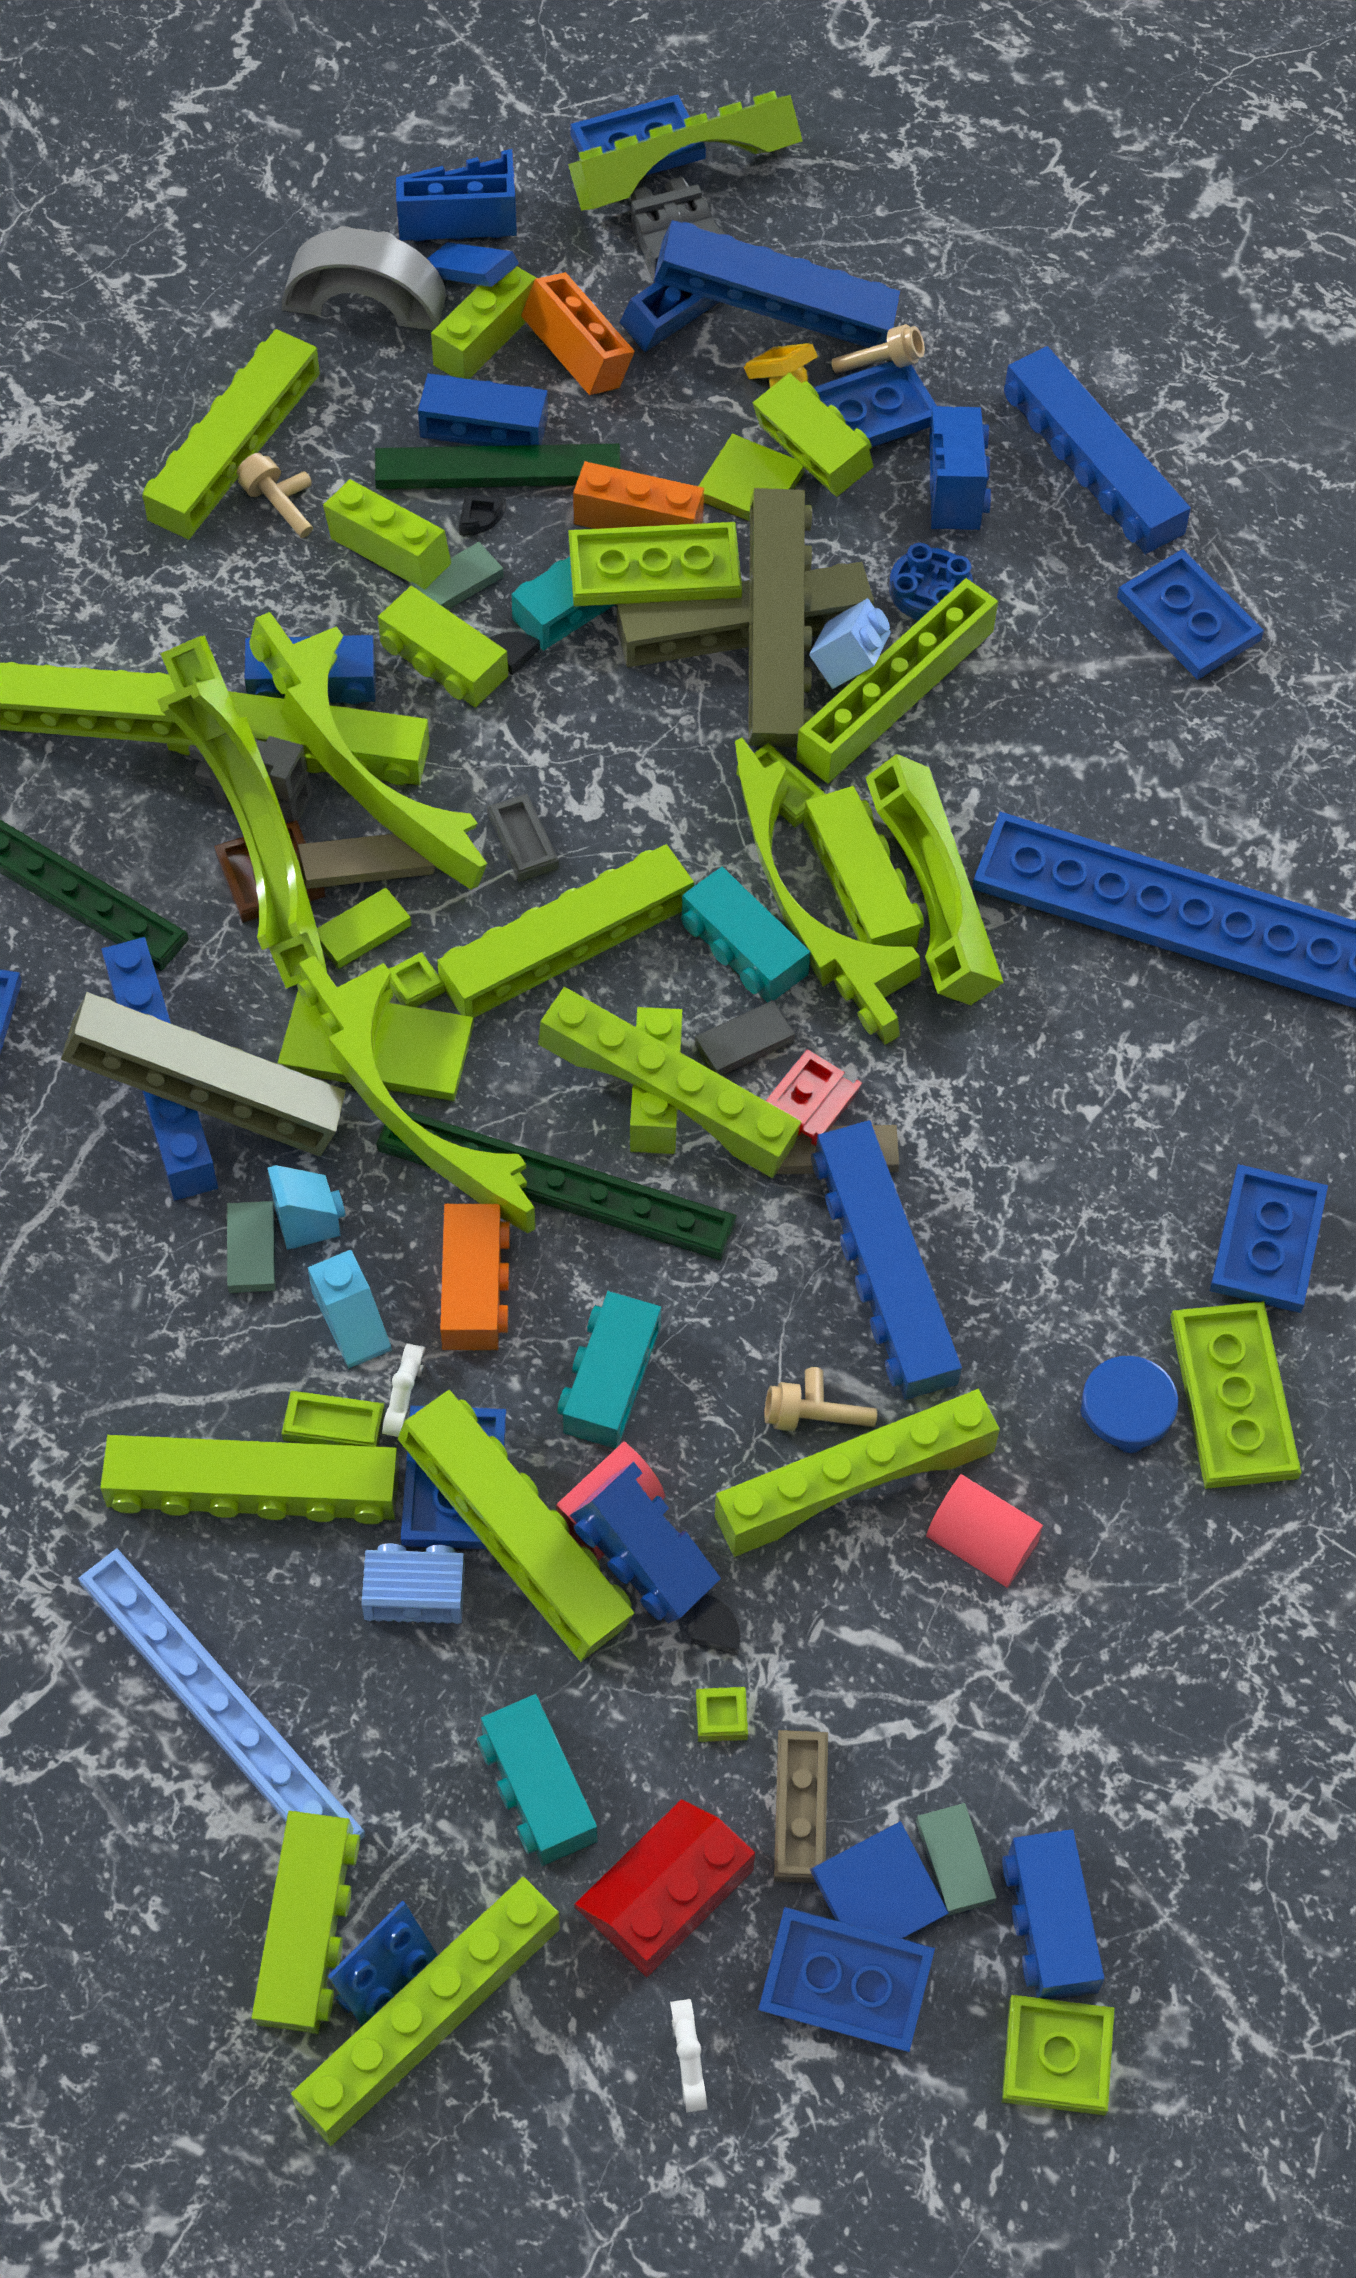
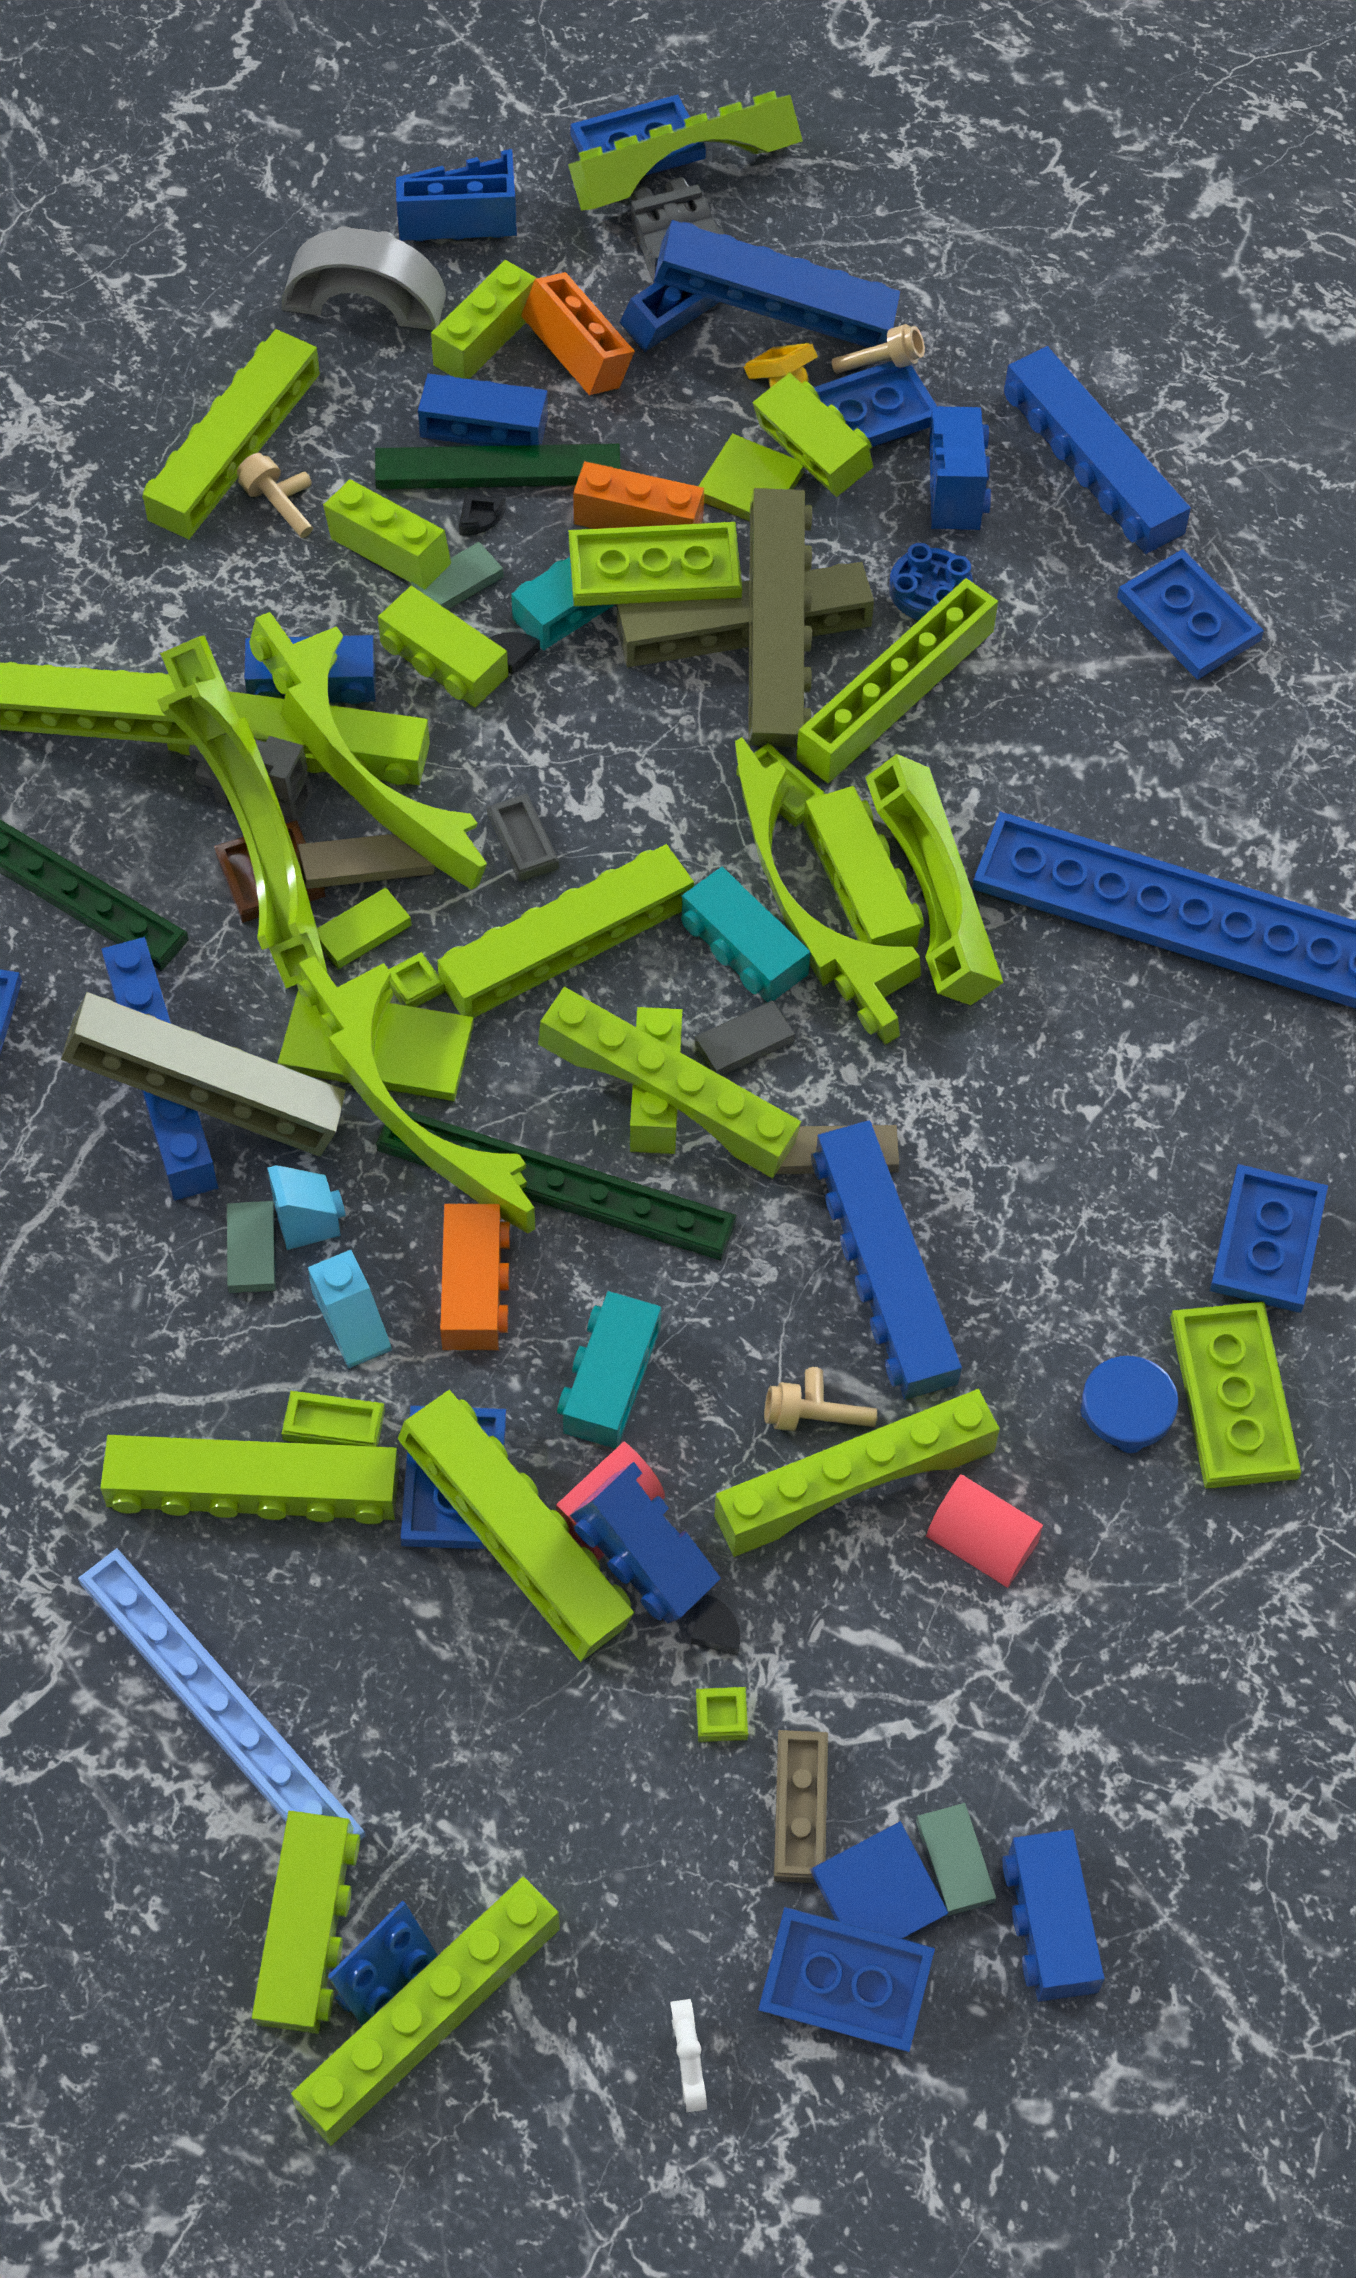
(402, 1385): white arm -> none
(413, 1584): light blue brick -> none
(473, 263): blue tile -> none
(537, 1781): teal brick -> none
(667, 1885): red slope -> none
(814, 1094): plate -> none
(850, 643): light blue brick -> none
(1058, 2055): lime tile -> none

